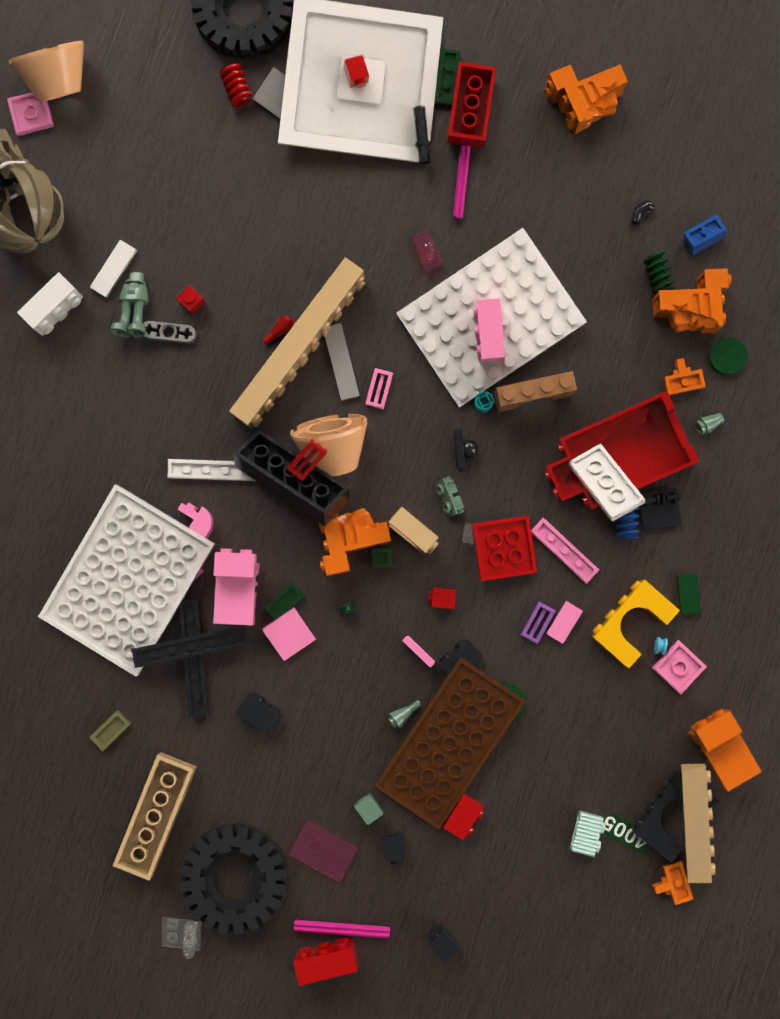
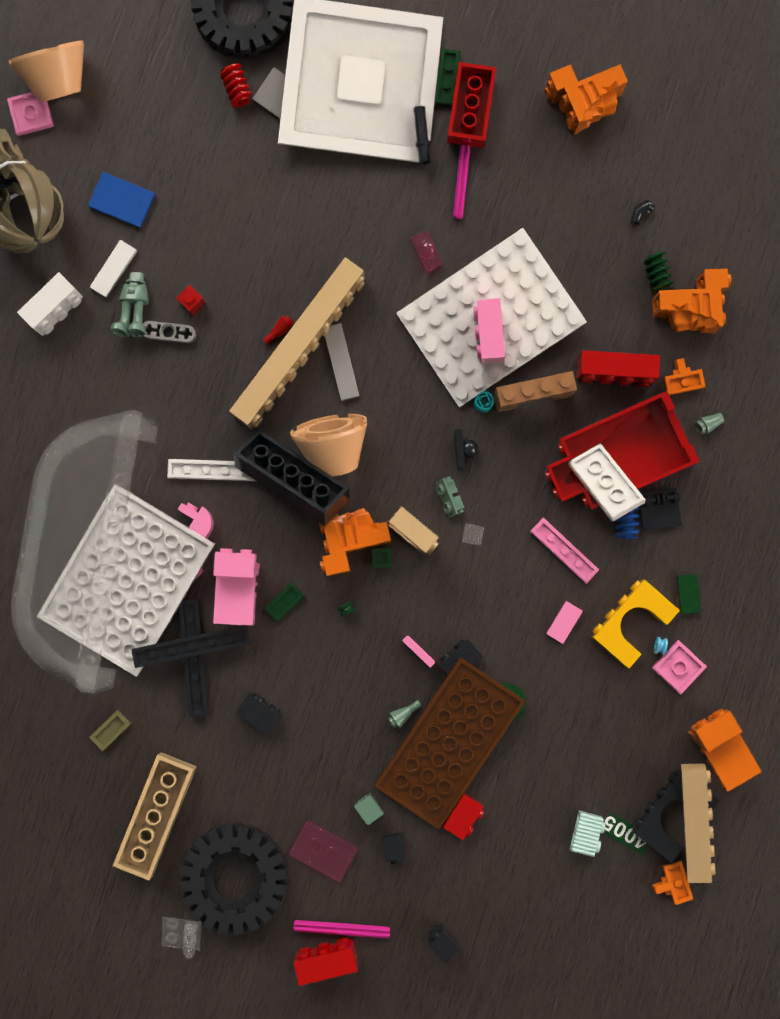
(74, 546): none -> clear windscreen
(121, 200): none -> blue tile
(288, 634): bright pink tile -> none
(317, 447): red tile -> none
(356, 71): red brick -> none
(381, 406): bright pink tile -> none
(442, 598): red brick -> none
(504, 548): red plate -> none
(530, 620): medium lavender tile -> none
(618, 367): none -> red brick
(704, 235): blue hinge -> none
(728, 355): dark green tile -> none

